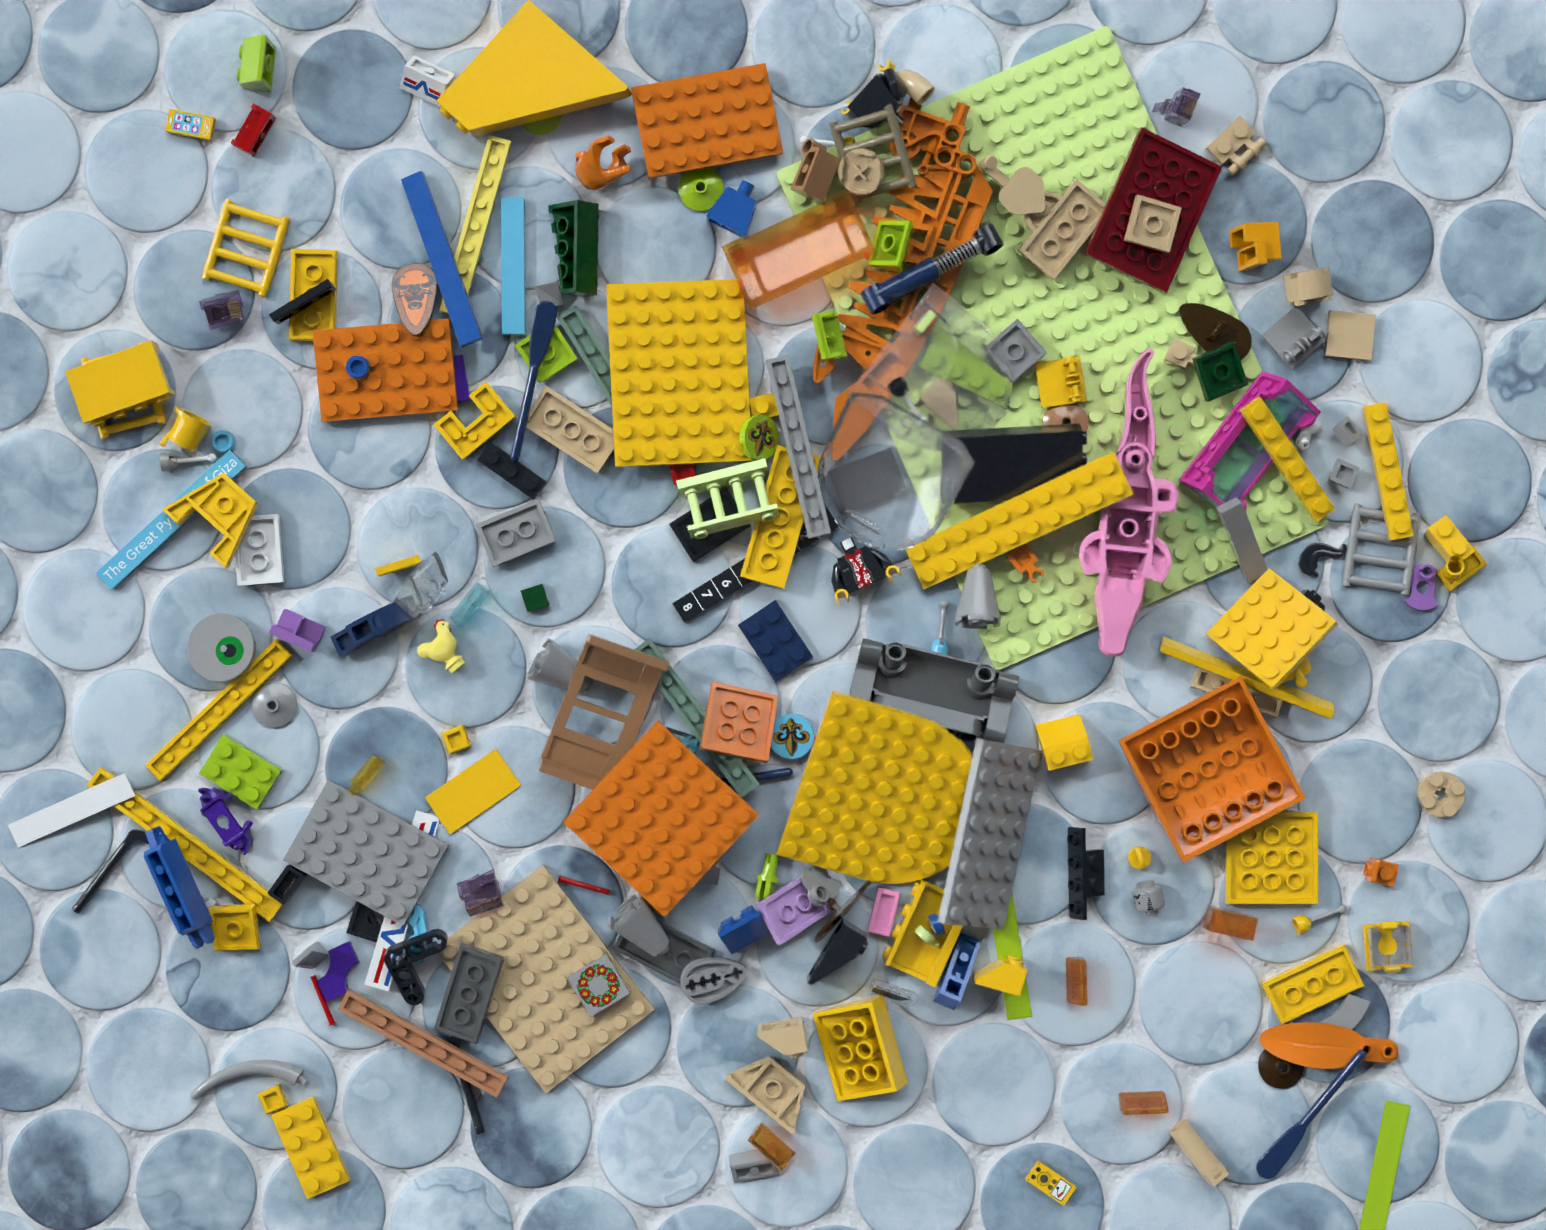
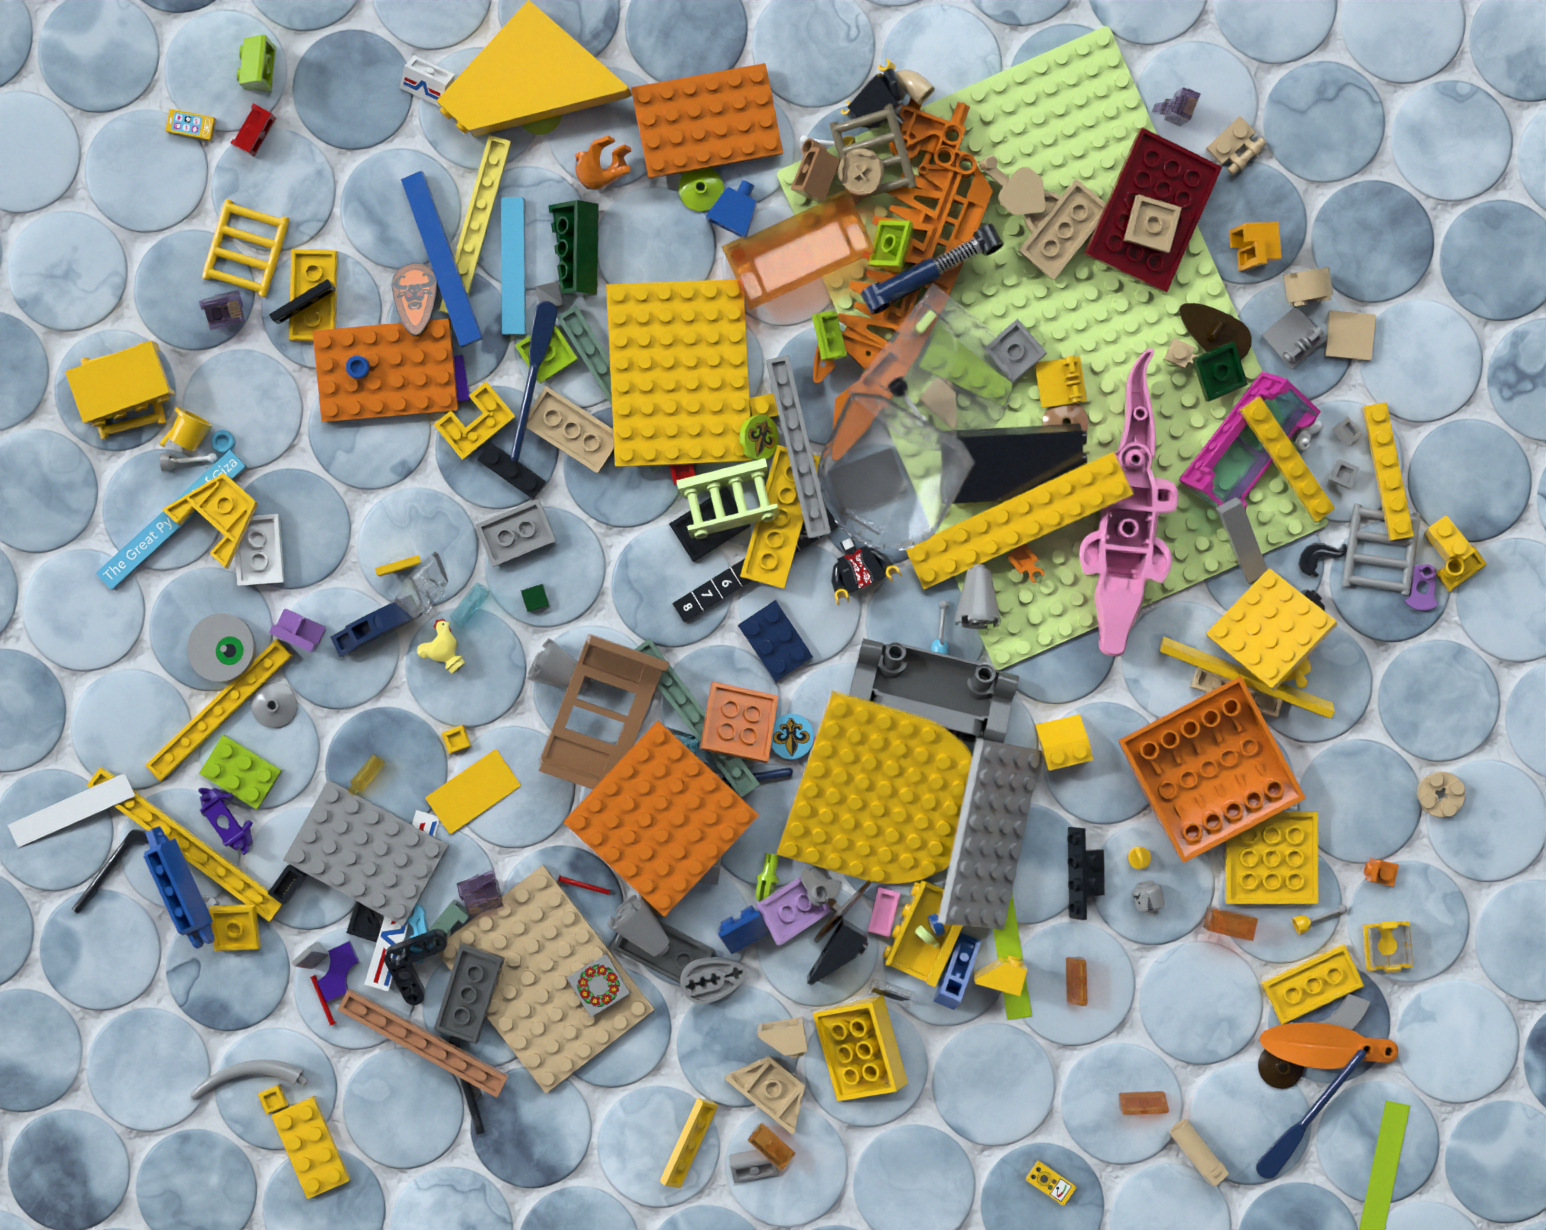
(449, 918): none -> sand green leg
(689, 1143): none -> yellow plate

